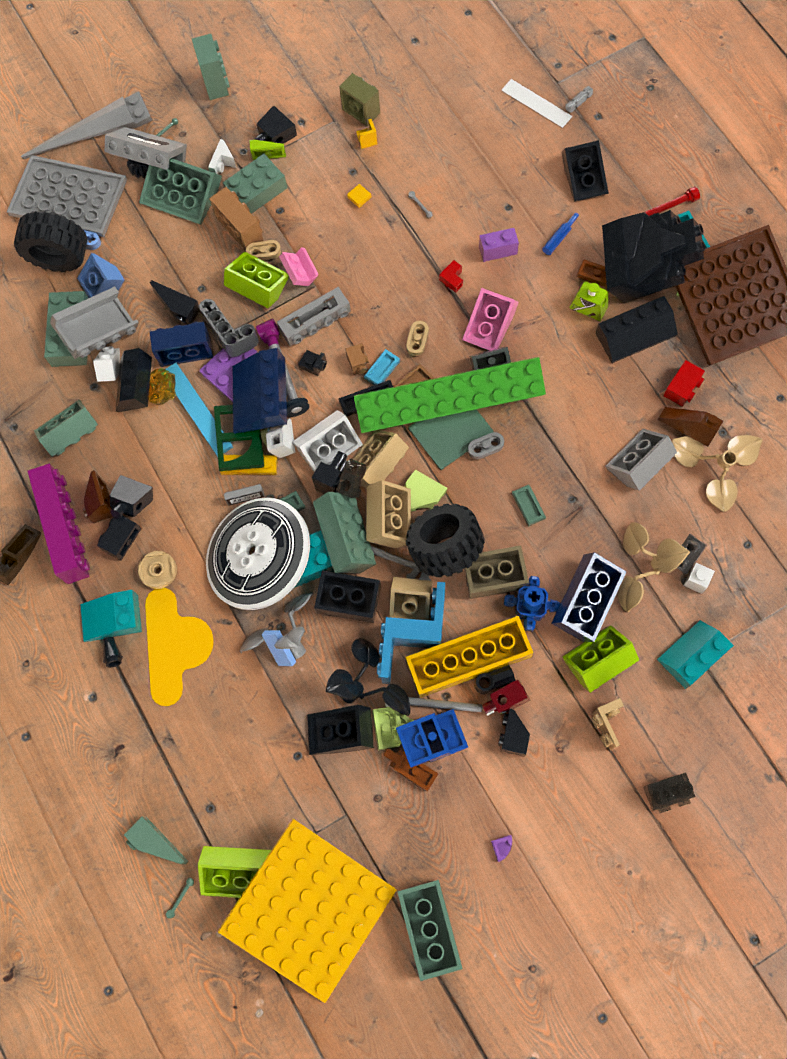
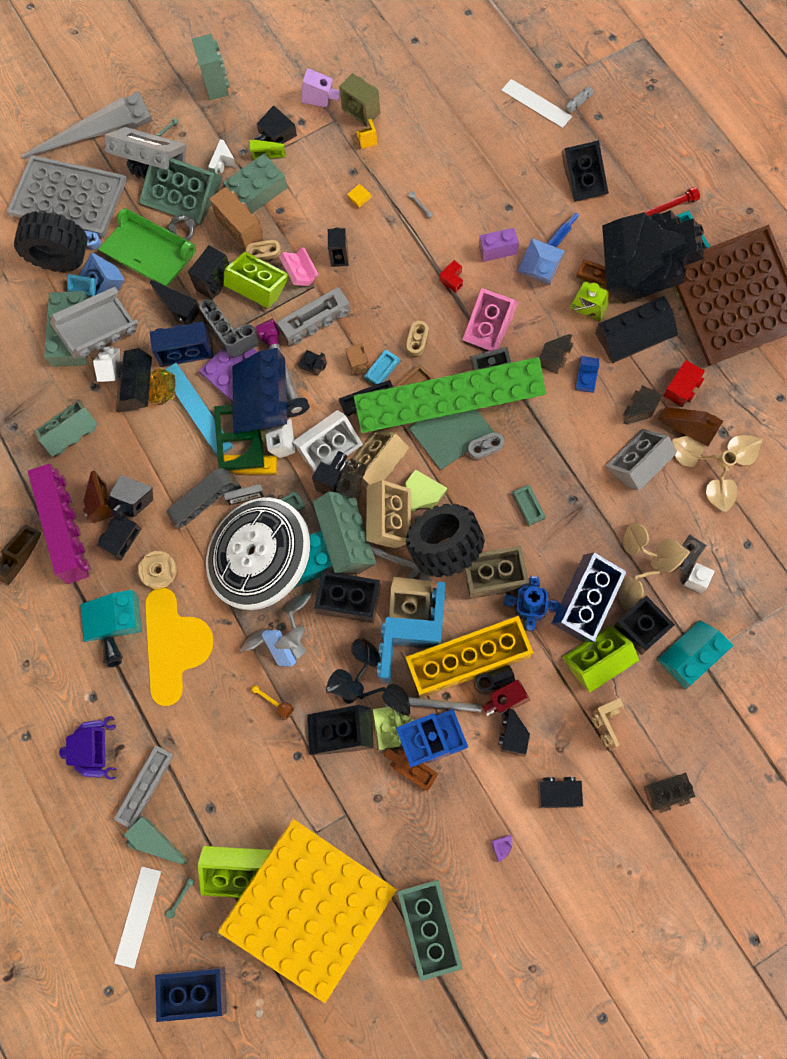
(81, 283): none -> medium azure tile
(87, 749): none -> dark purple torso
(137, 917): none -> white sticker
(144, 787): none -> light grey plate
(147, 248): none -> bright green door
(182, 218): none -> flat silver piece
(190, 994): none -> dark blue brick
(202, 497): none -> dark grey beam
(208, 272): none -> black brick
(283, 709): none -> hinge
(318, 89): none -> lavender torso
(338, 247): none -> black brick
(541, 261): none -> medium blue slope
(554, 352): none -> clear smoke slope
(560, 793): none -> black brick
(587, 374): none -> blue slope
(644, 405): none -> clear smoke slope
(644, 625): none -> black brick

